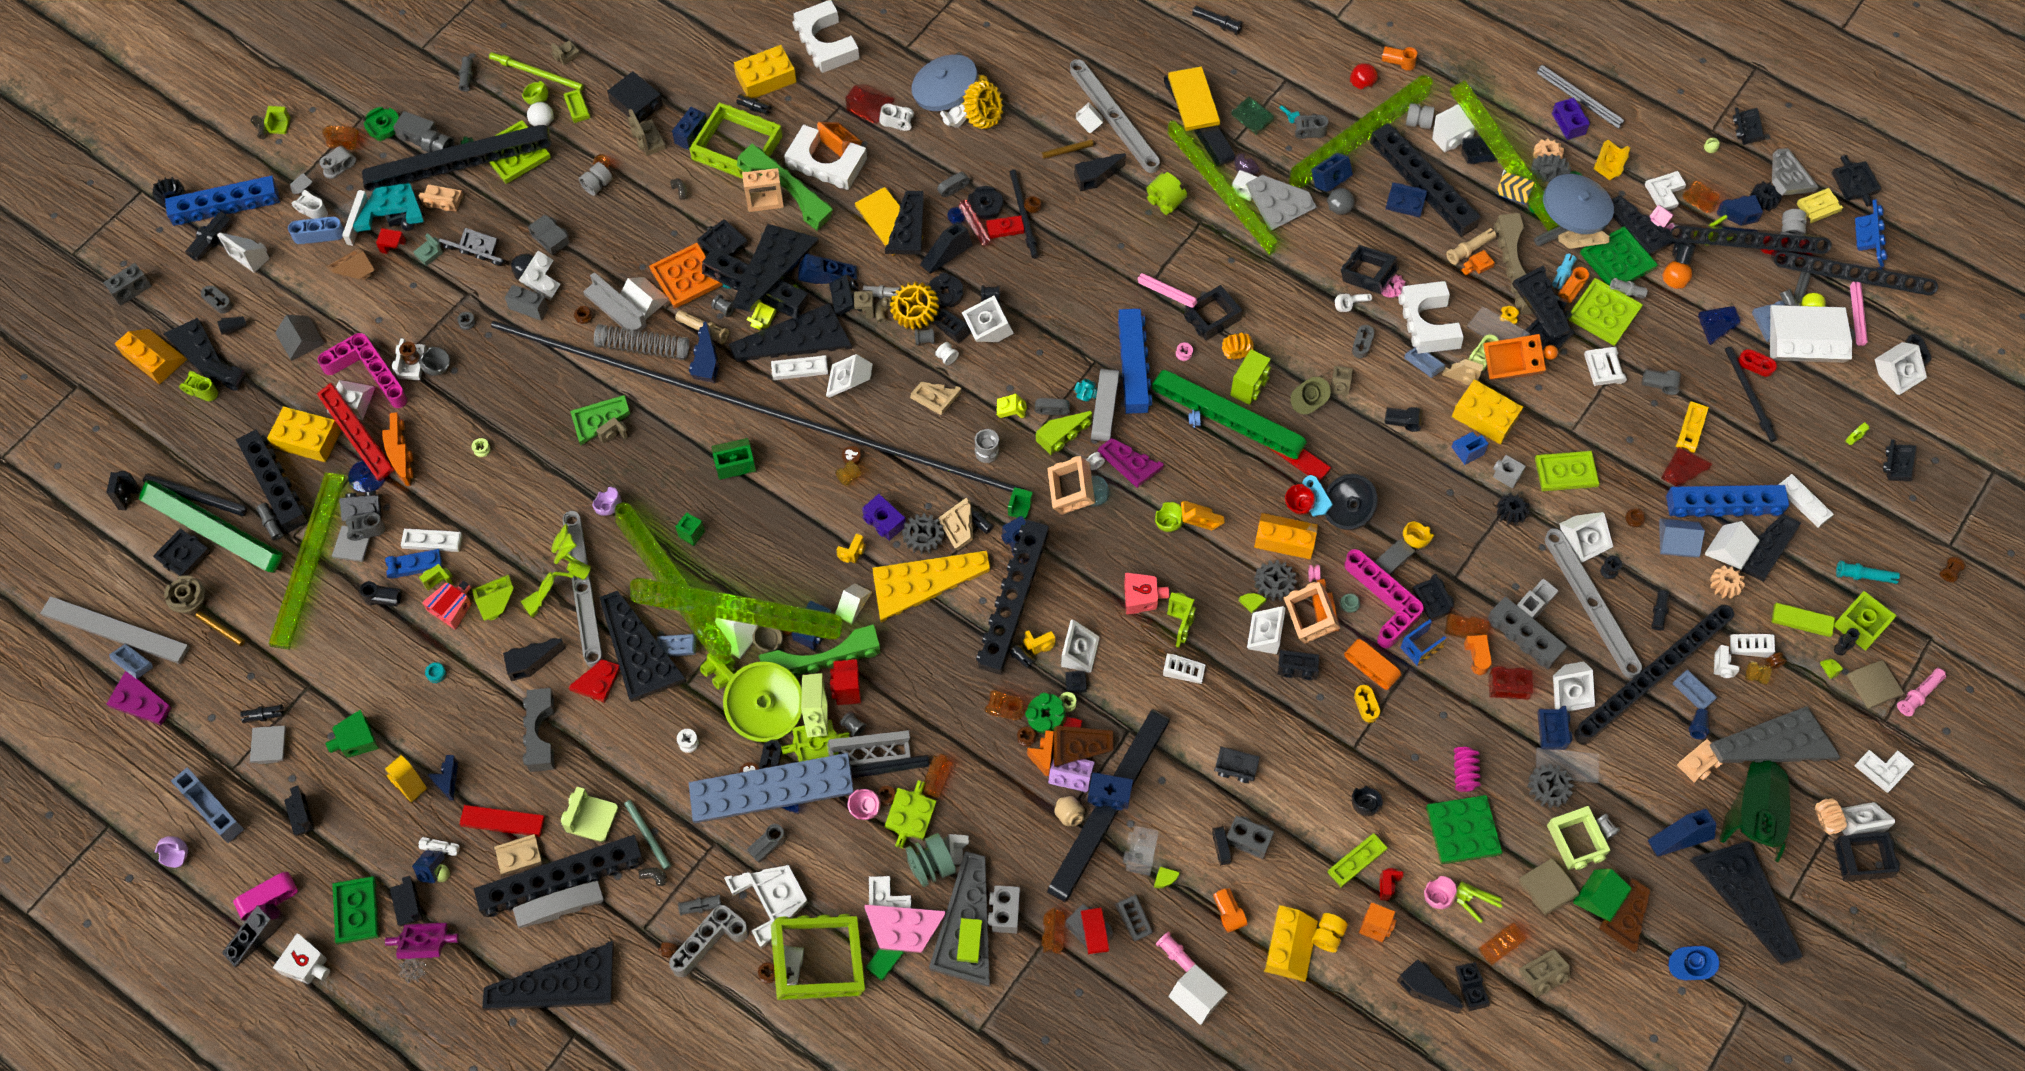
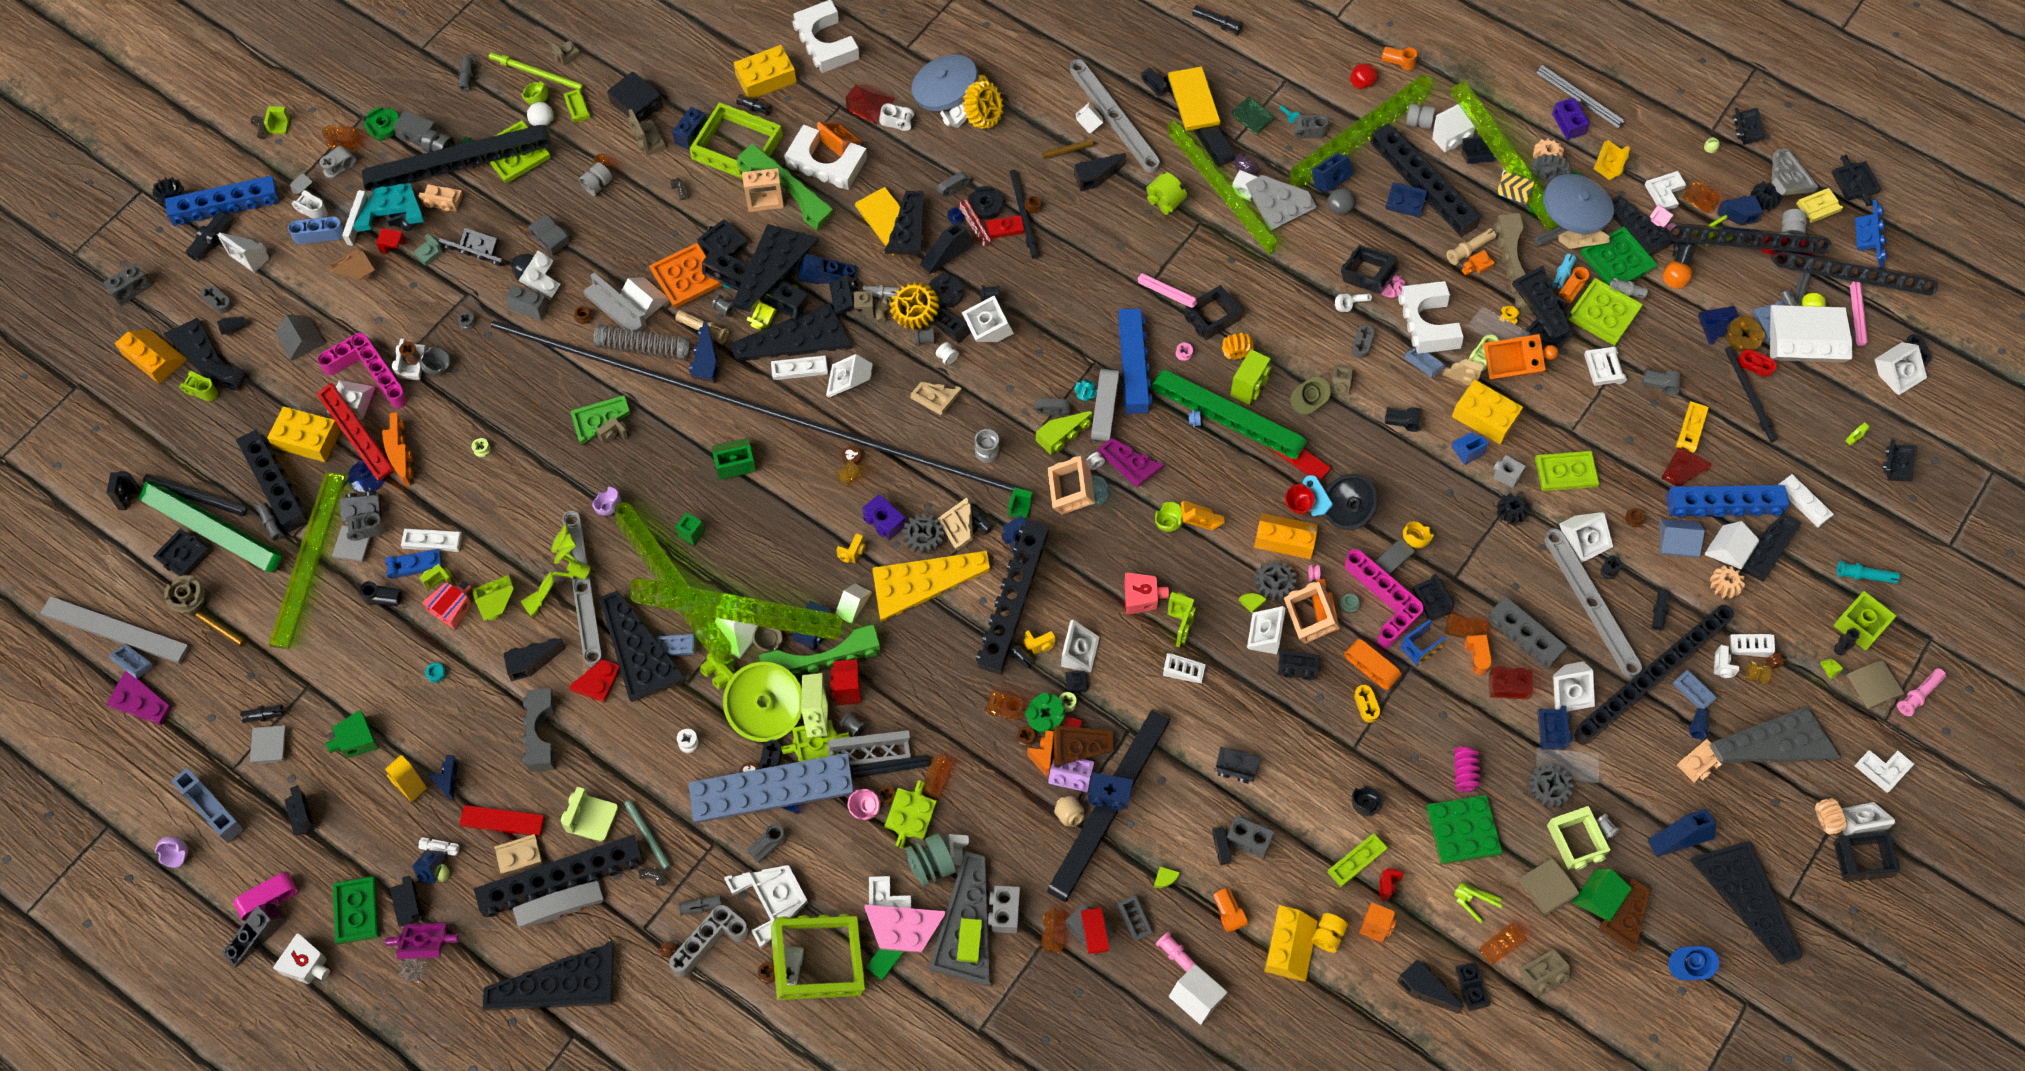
(1010, 406): neon yellow bracket -> none
(1141, 851): clear brick -> none
(1154, 82): none -> black beam
(1440, 893): bright pink hair -> none
(1536, 600): light grey brick -> none
(1748, 325): none -> pearl gold plate
(1761, 807): dark green piece -> none
(1803, 619): lime tile -> none
(1952, 569): reddish brown bush -> none

